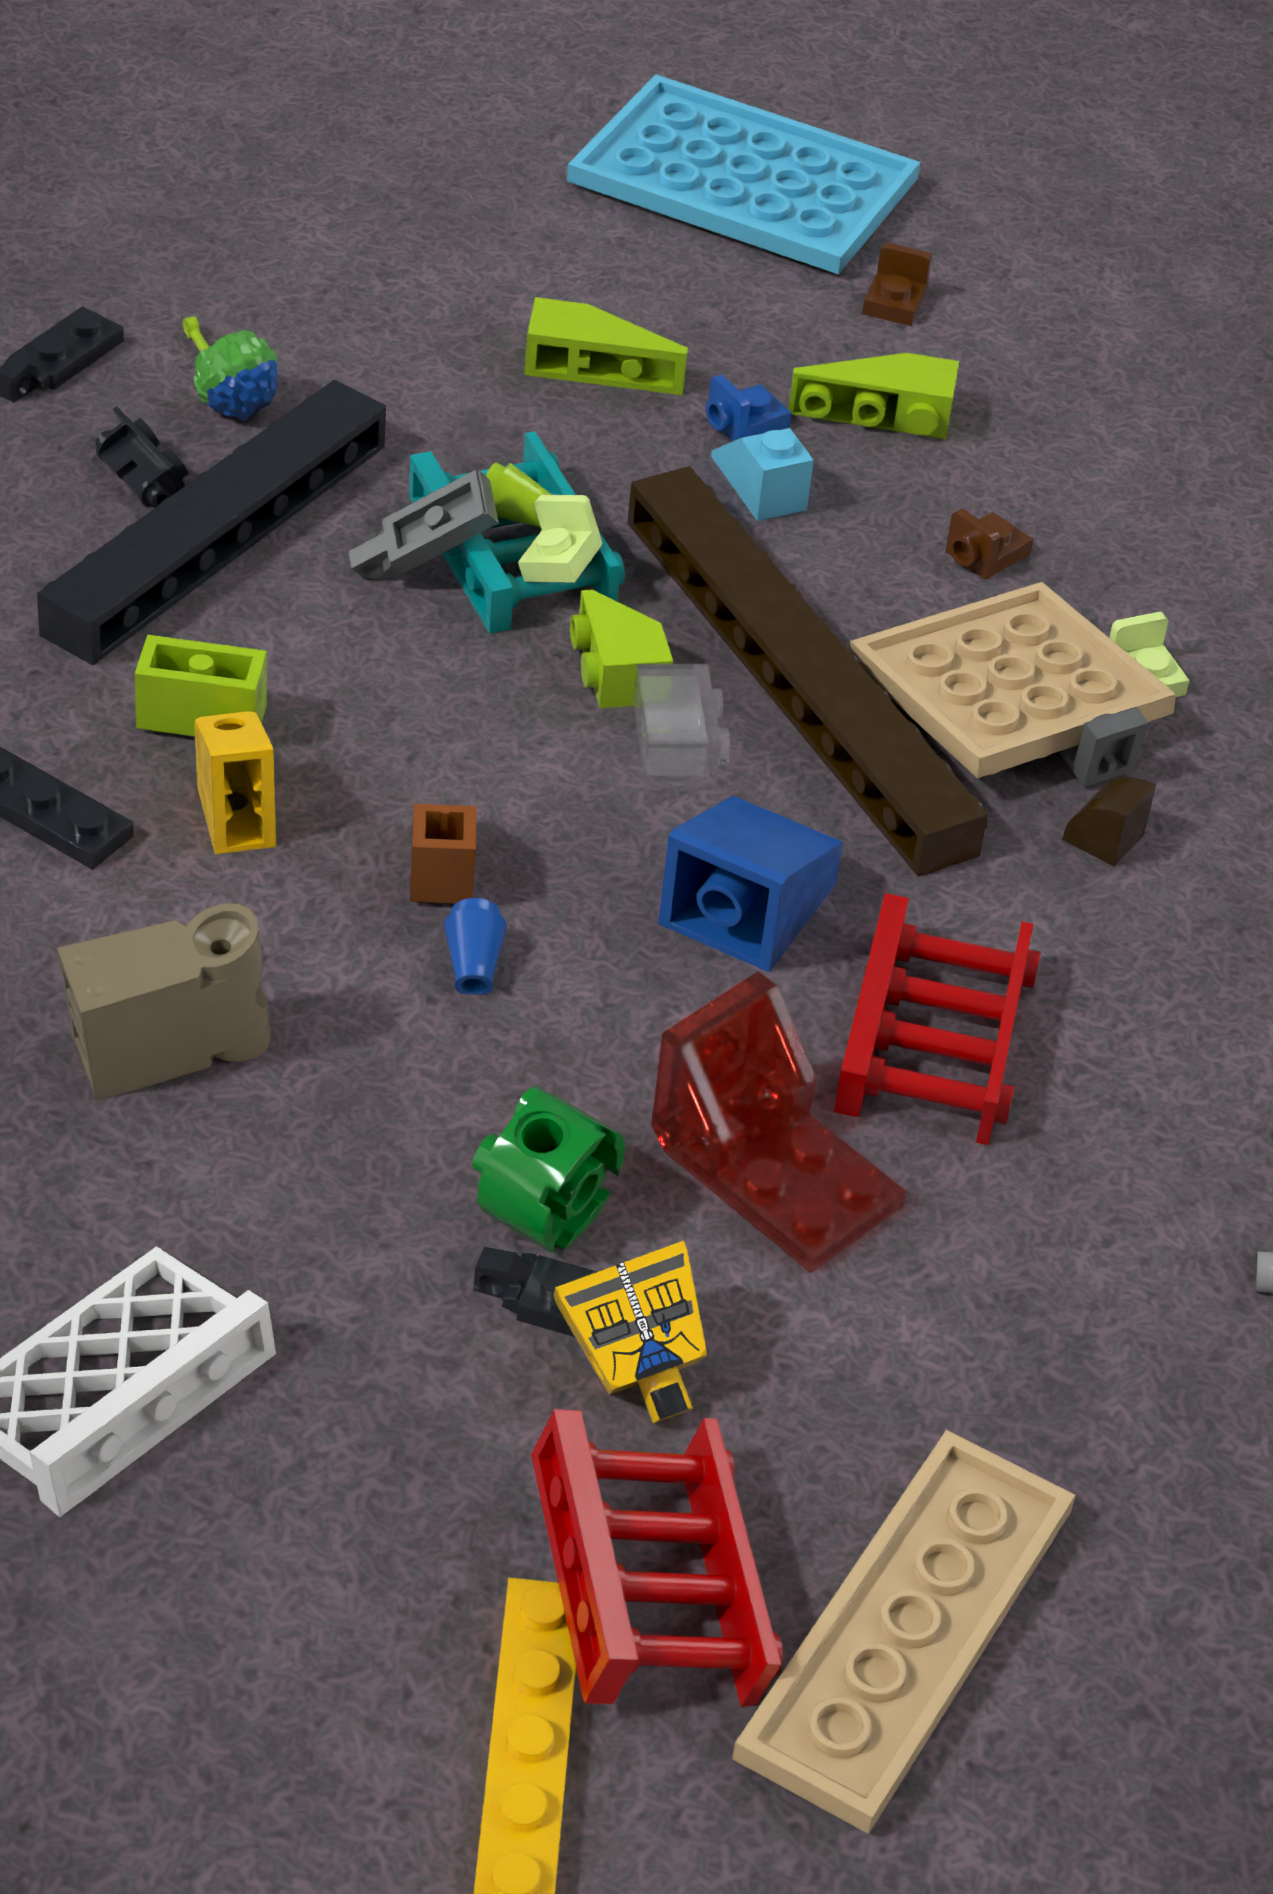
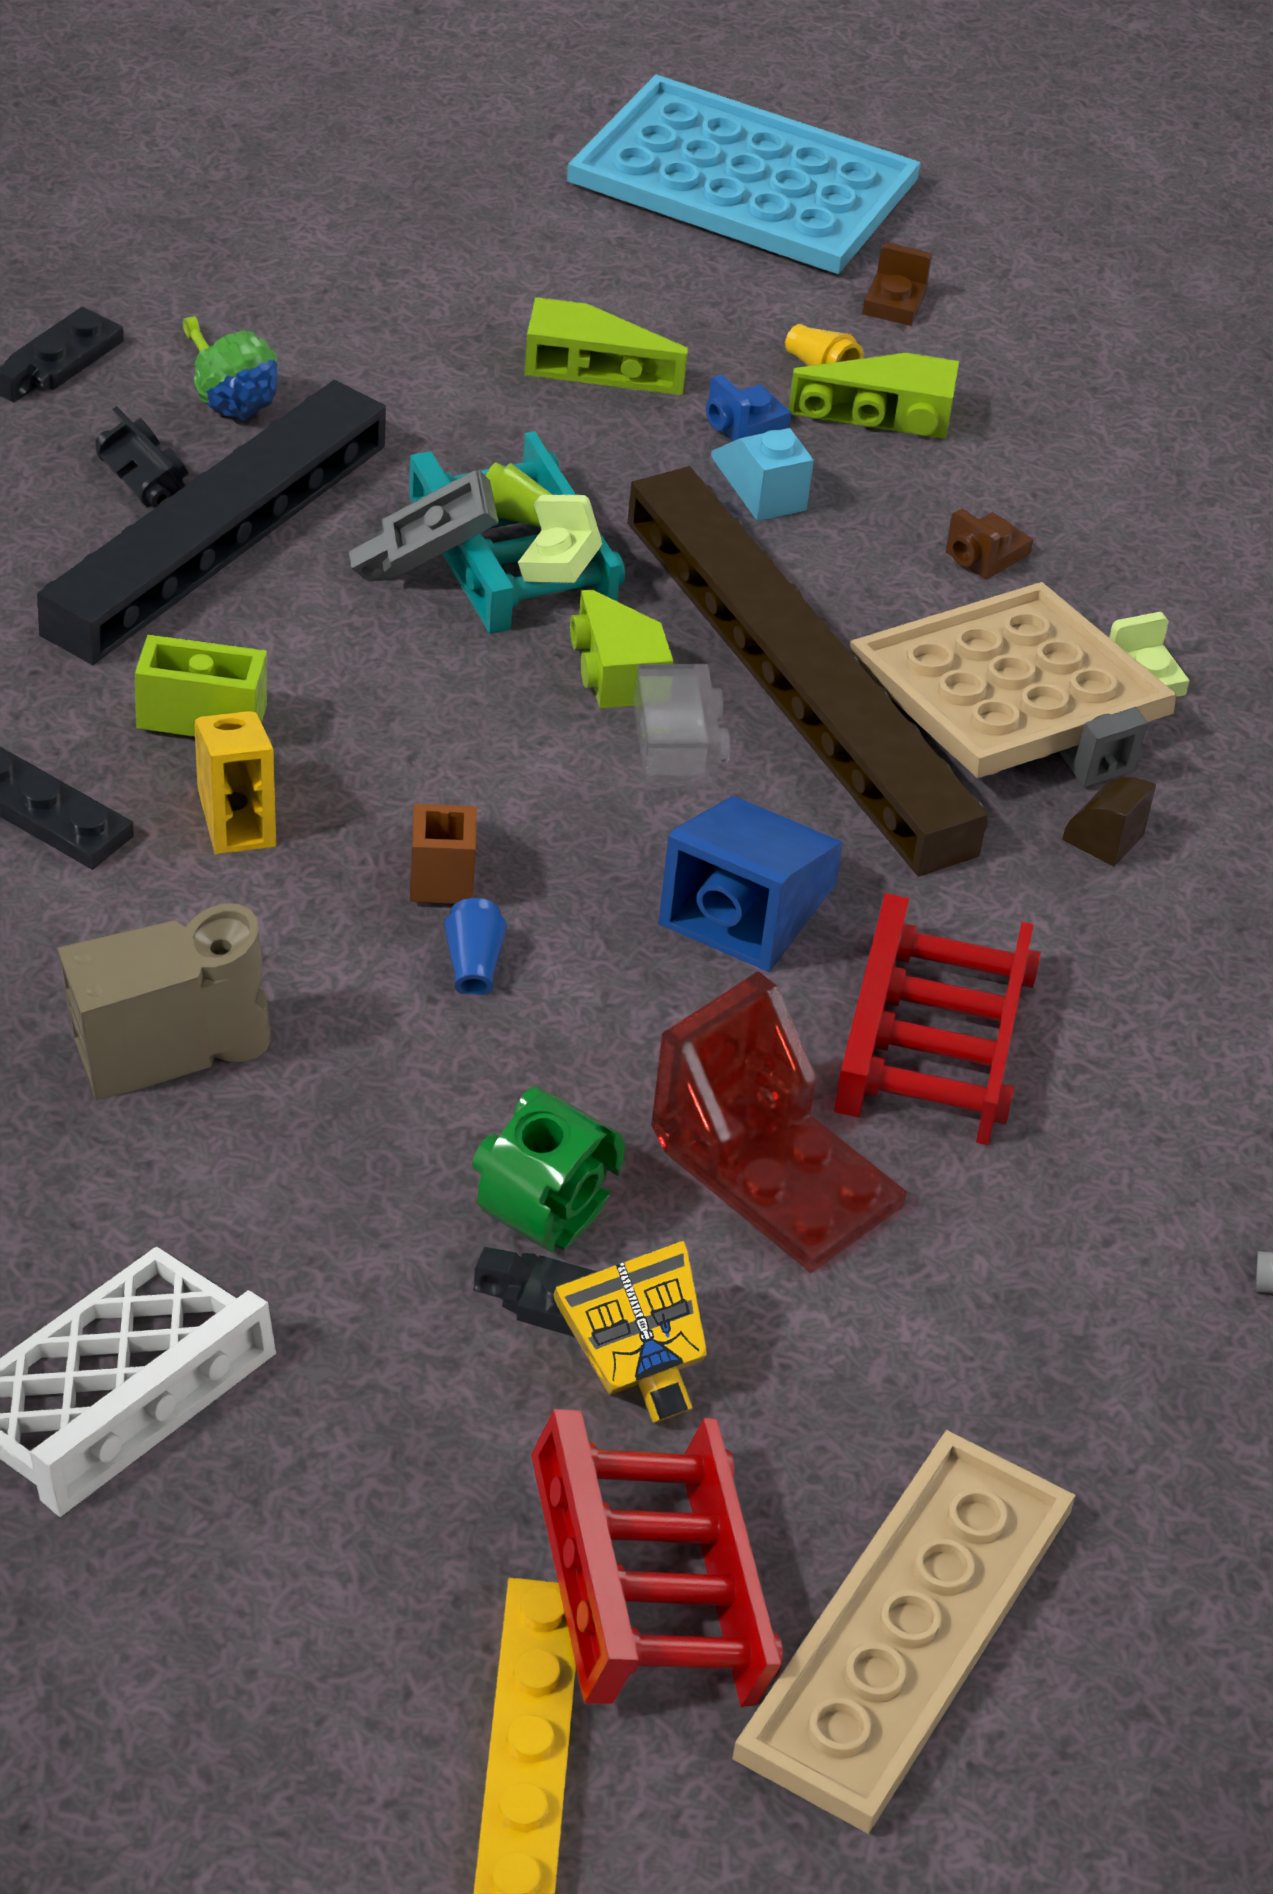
(821, 346): none -> yellow cone

